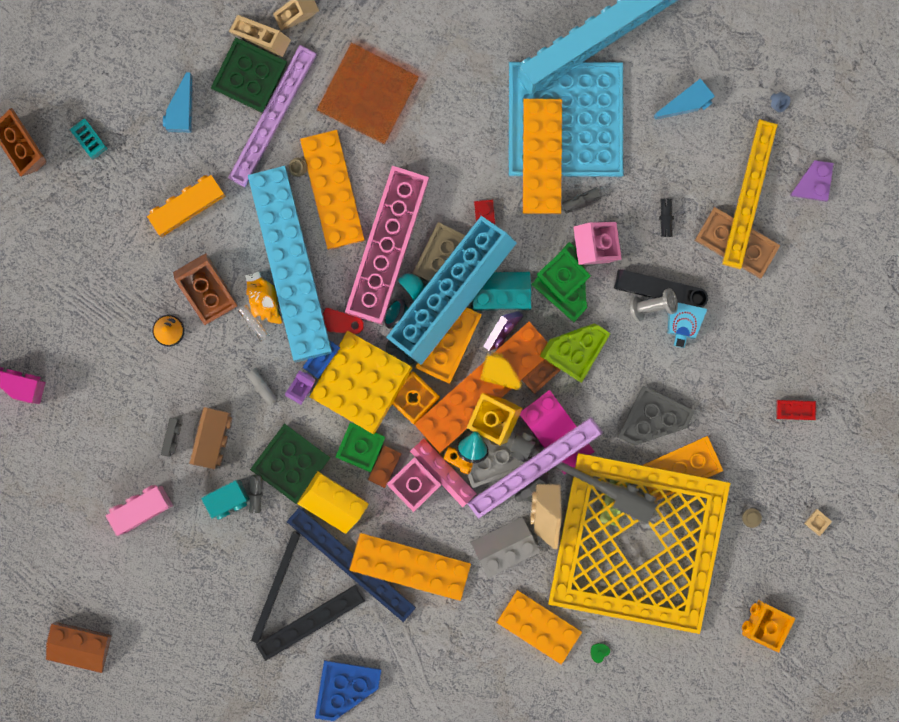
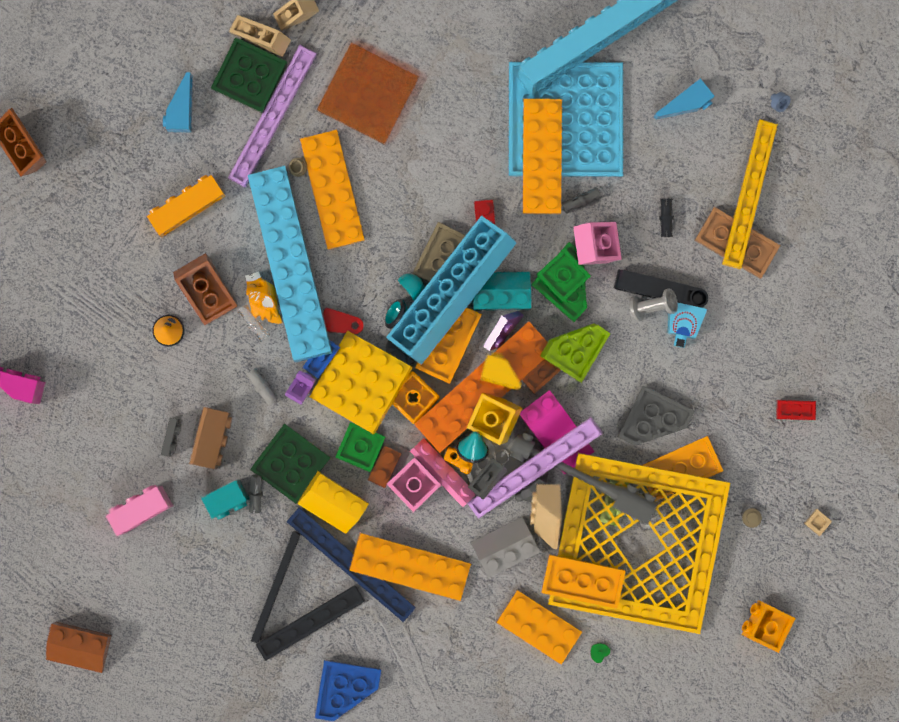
(96, 151): teal slope -> none
(387, 245): bright pink brick -> none
(487, 478): none -> dark grey plate
(583, 581): none -> light orange plate
(815, 182): medium lavender wing -> none

